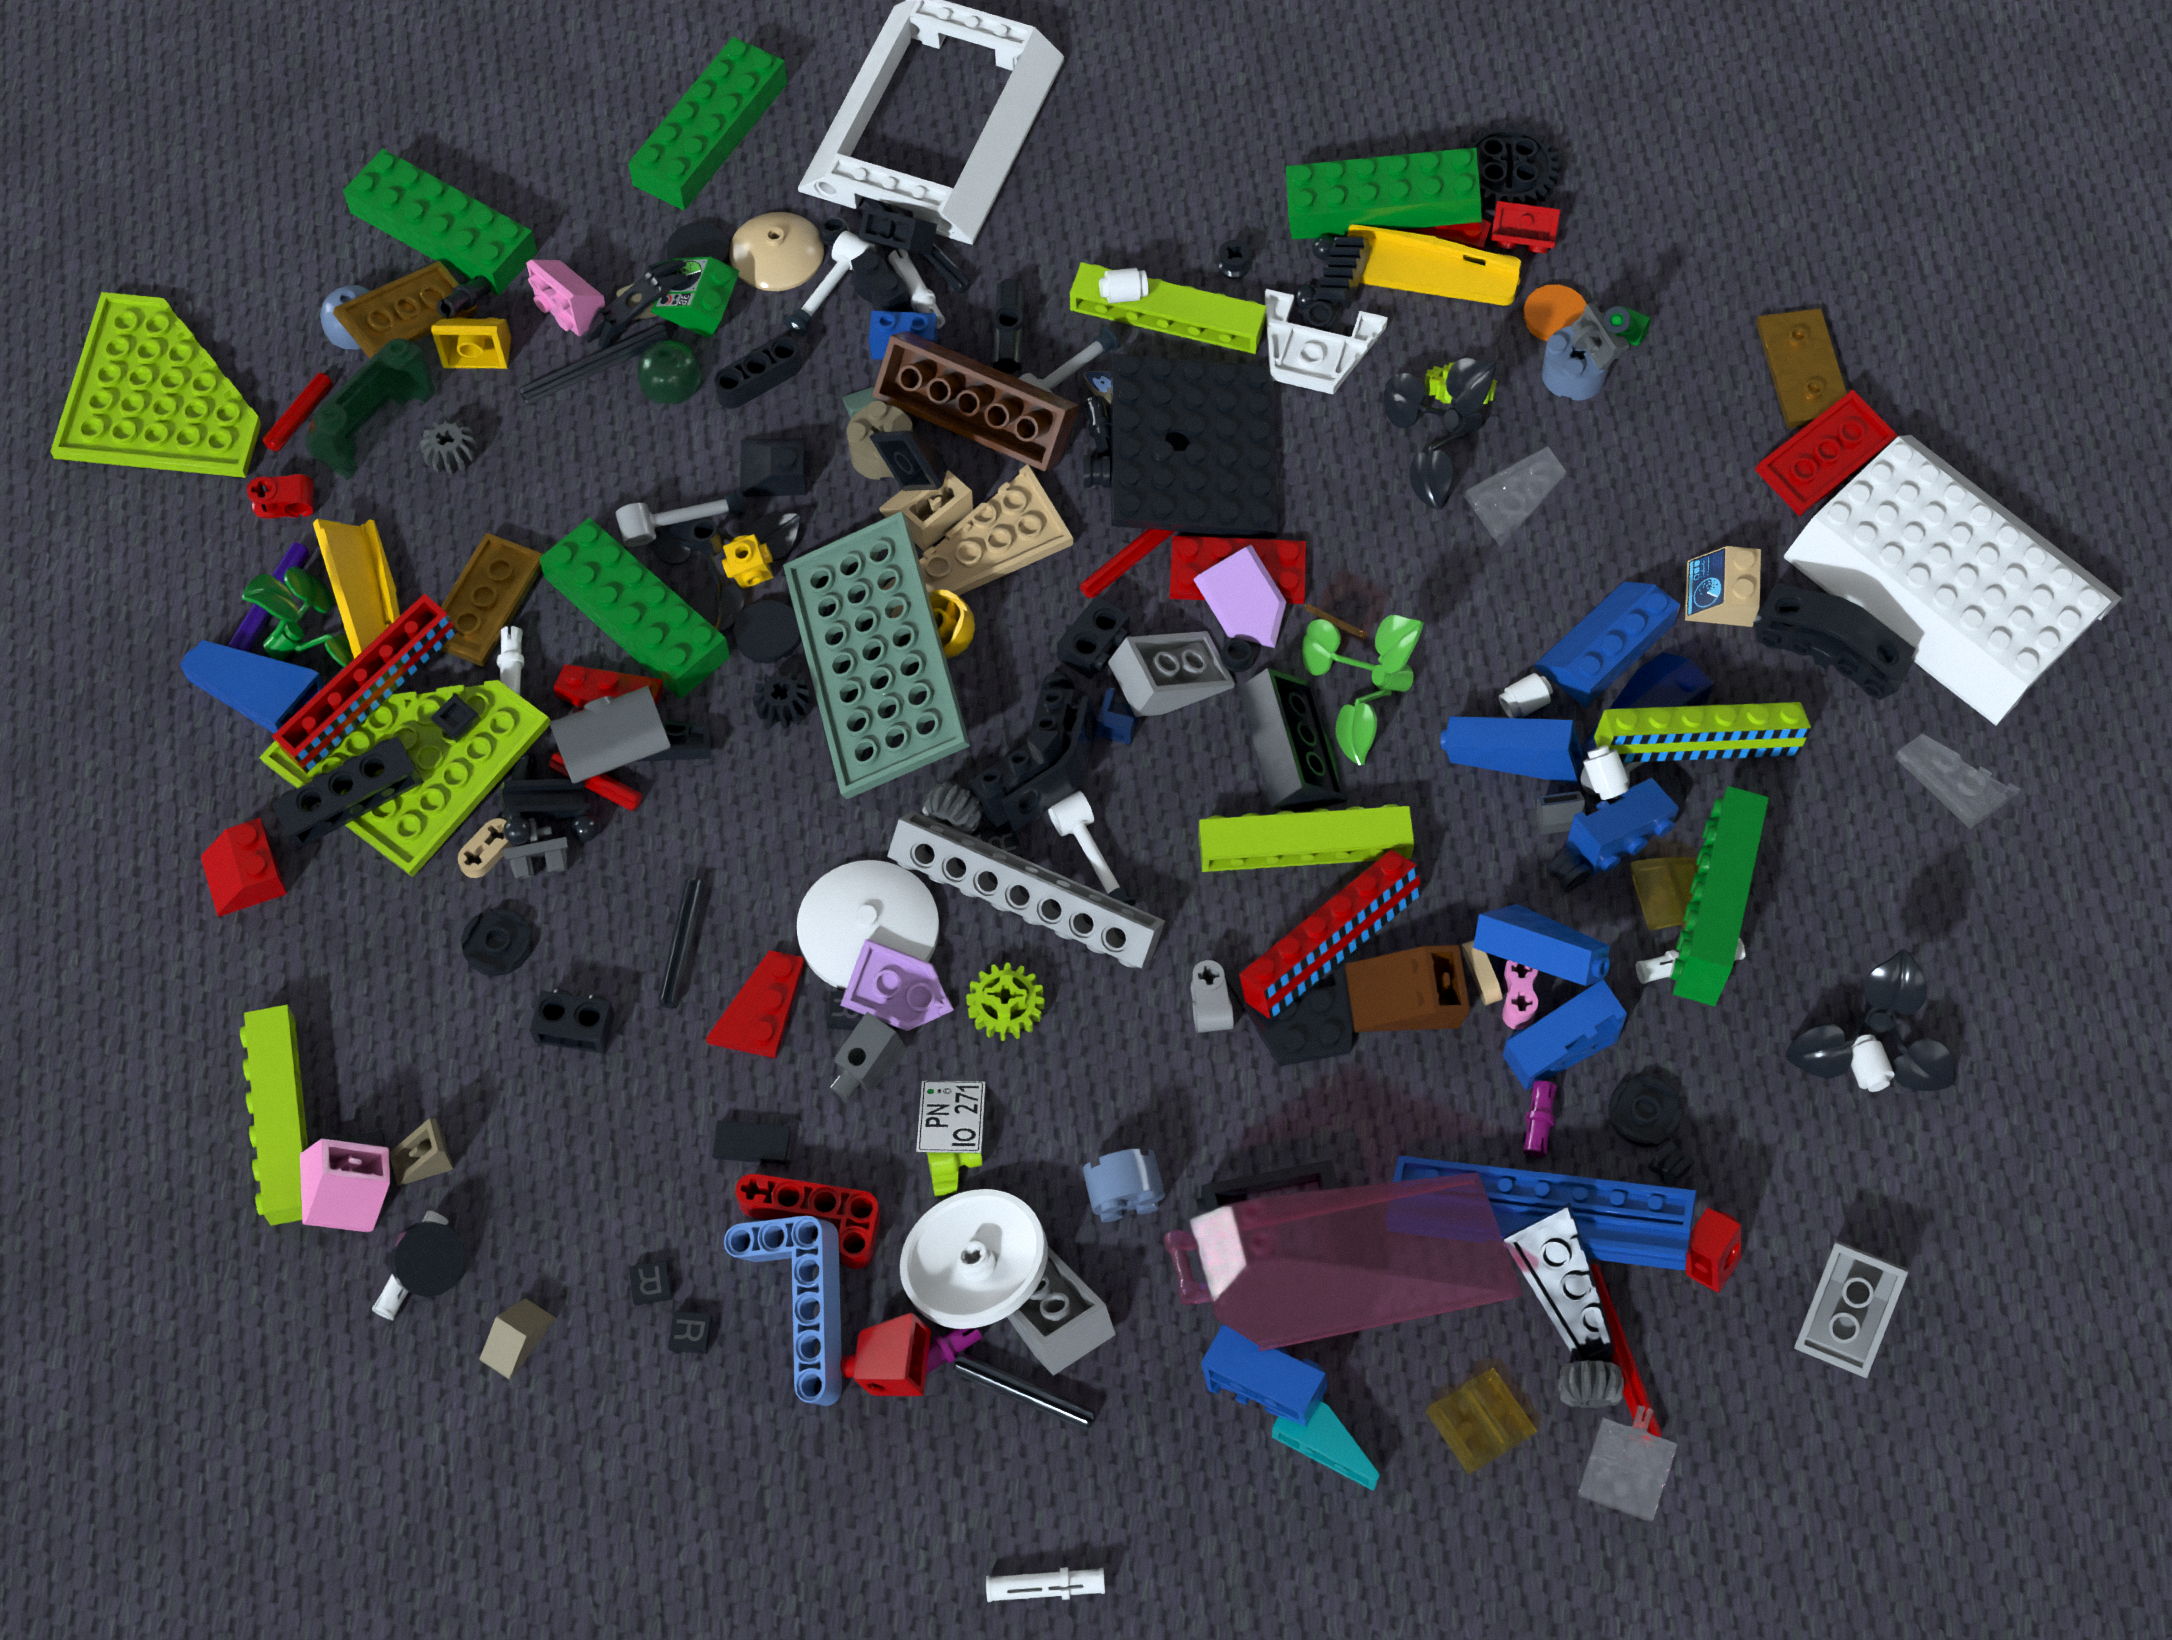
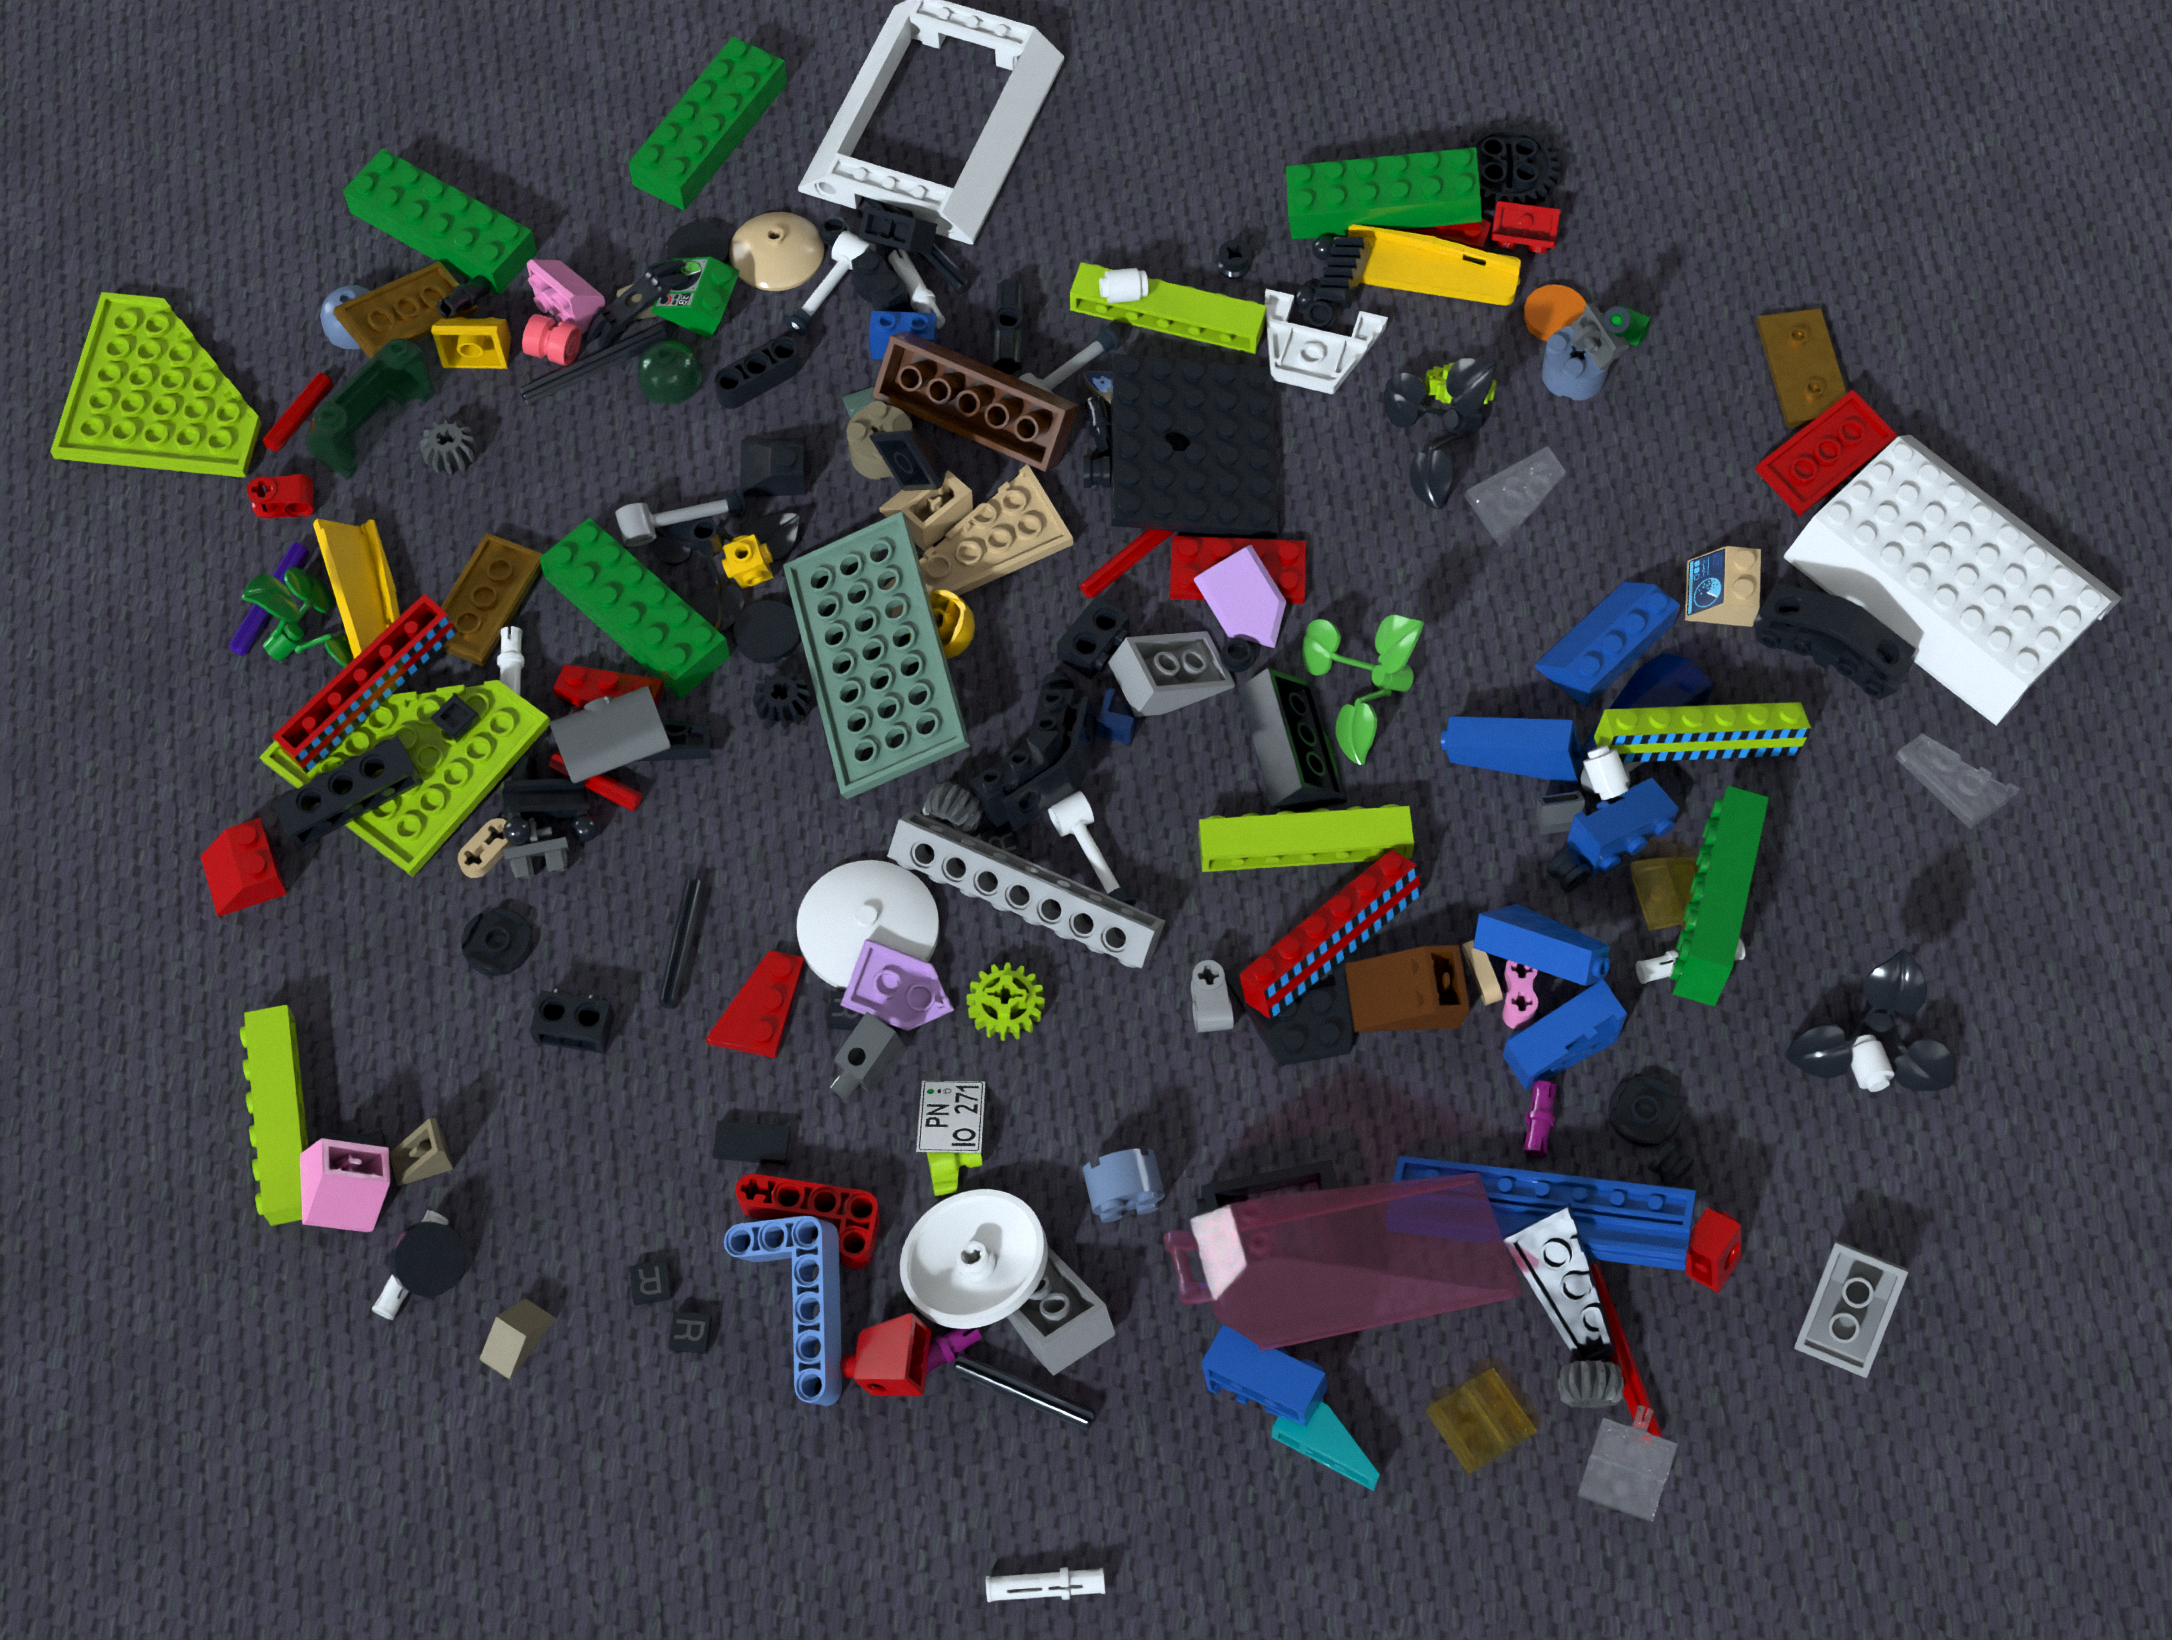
(250, 683): blue slope -> none
(546, 338): none -> coral wheel
(1336, 621): clear orange piece -> none
(1526, 696): white brick -> none

